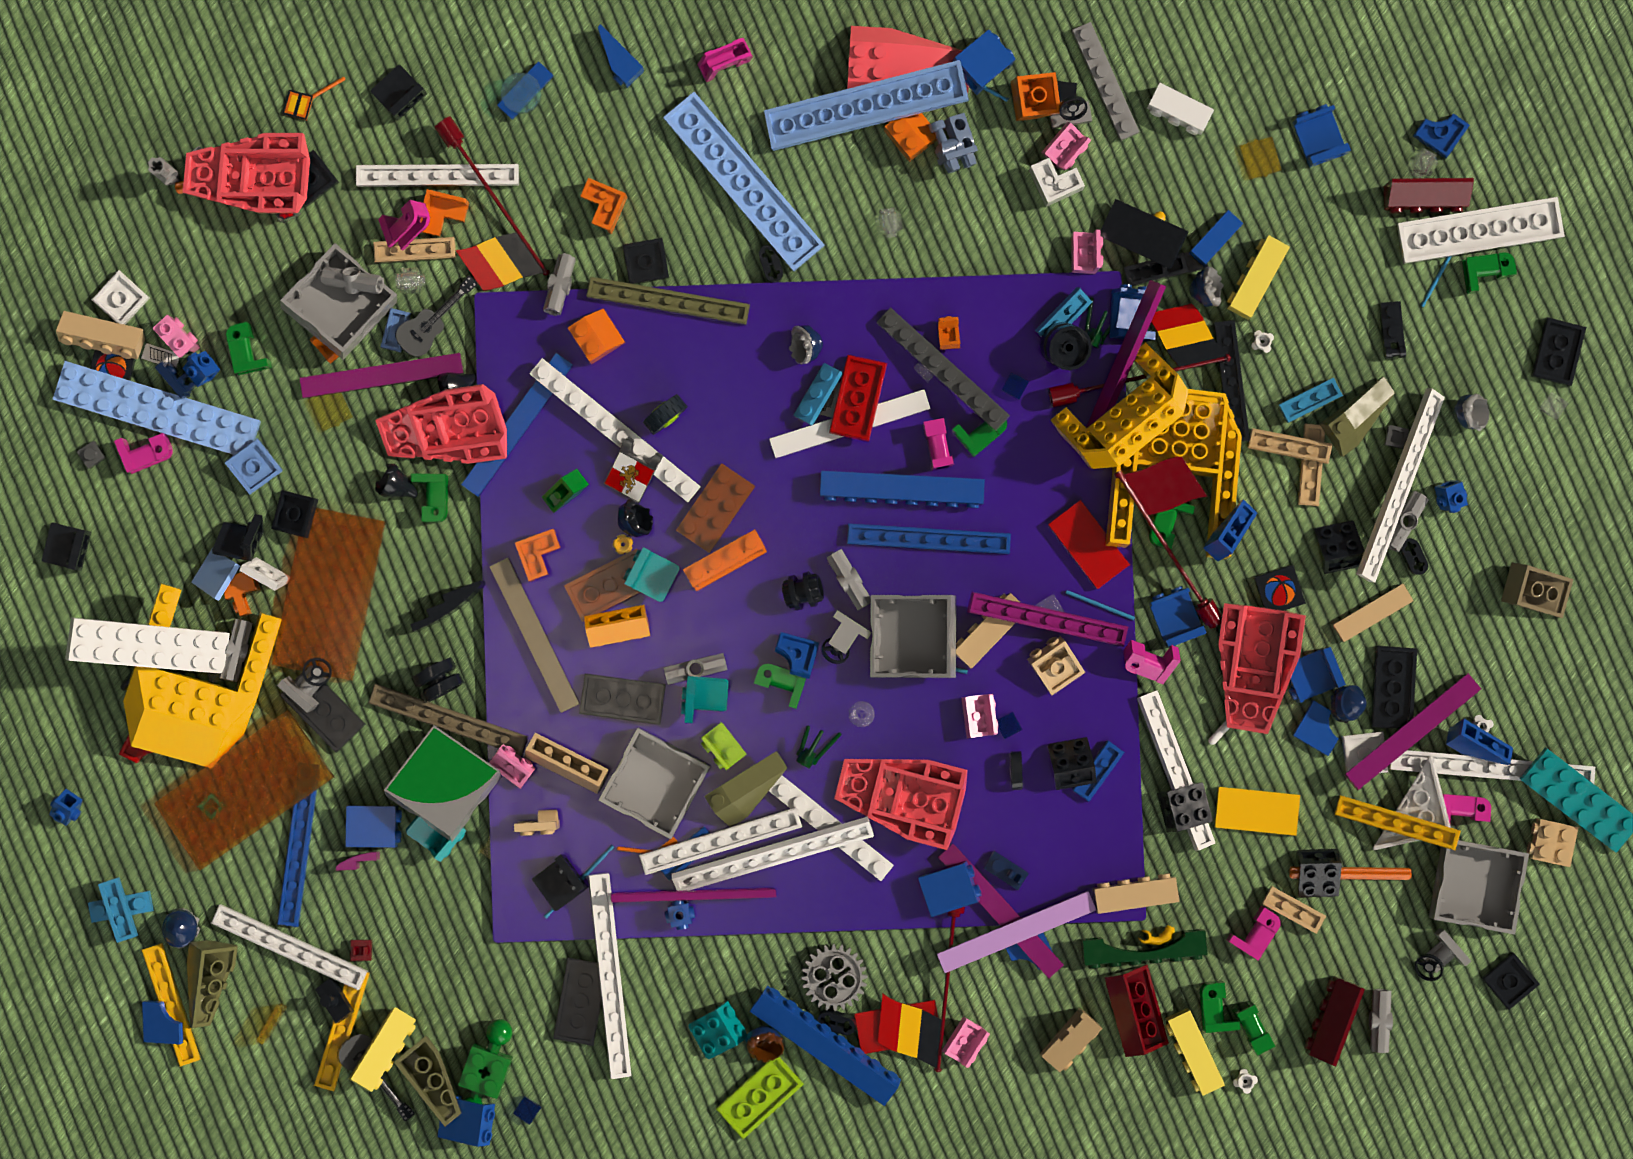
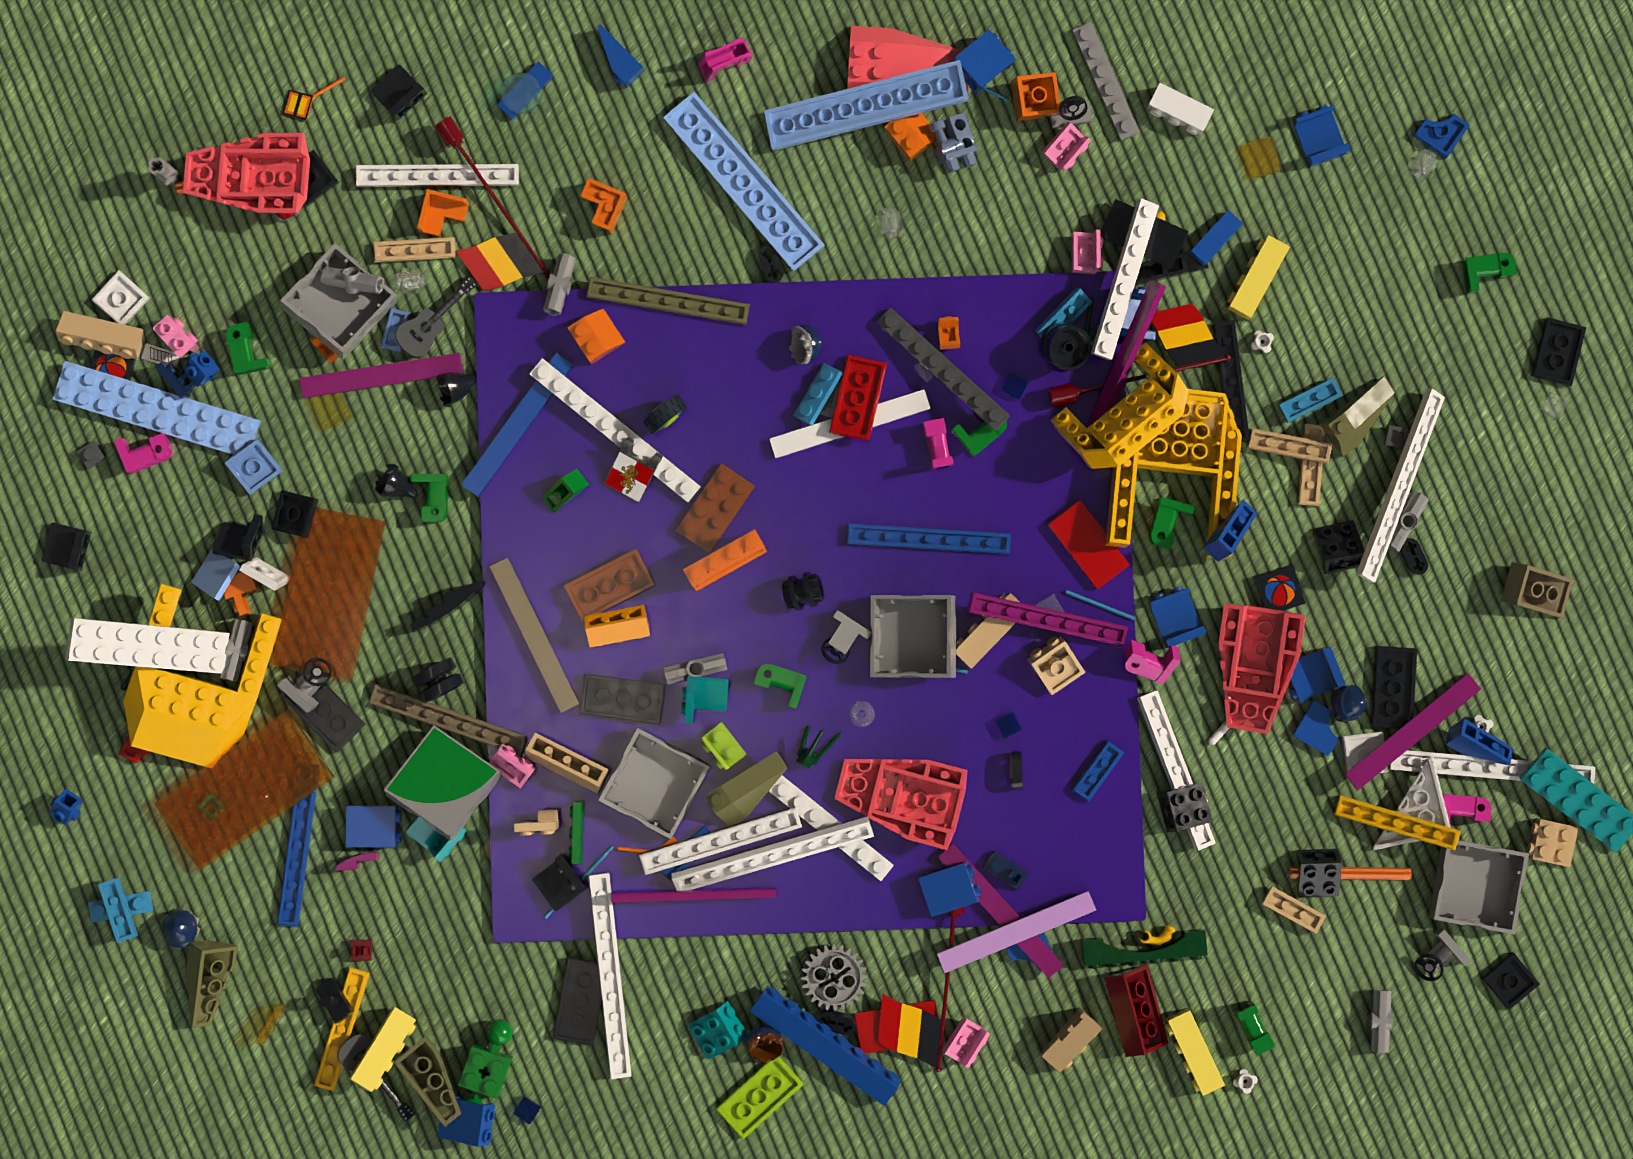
(159, 1026): blue tile -> none
(167, 991): yellow tile -> none
(289, 947): white tile -> none
(407, 226): dark pink piece -> none
(448, 426): coral wedge -> none
(531, 553): orange panel -> none
(576, 832): none -> green plate
(623, 539): yellow plate -> none
(634, 519): black hair -> none
(645, 261): black tile -> none
(651, 574): teal bracket -> none
(680, 906): blue brick -> none
(798, 652): blue tile -> none
(849, 579): light grey piece -> none
(902, 488): blue brick -> none
(980, 715): bright pink bracket -> none
(1055, 187): white panel -> none
(1066, 89): black tile -> none
(1072, 763): black bracket -> none
(1124, 279): none -> white plate
(1135, 894): tan brick -> none
(1162, 489): dark red flag -> none
(1207, 287): hair -> none
(1212, 1008): green piece -> none
(1257, 811): yellow tile -> none
(1260, 934): dark pink piece -> none
(1334, 1020): dark red slope -> none
(1372, 612): tan tile -> none
(1392, 329): black plate -> none
(1428, 194): dark red slope -> none
(1436, 281): dark azure piece -> none
(1451, 496): blue brick -> none
(1472, 411): light grey hair -> none
(1480, 230): white plate -> none

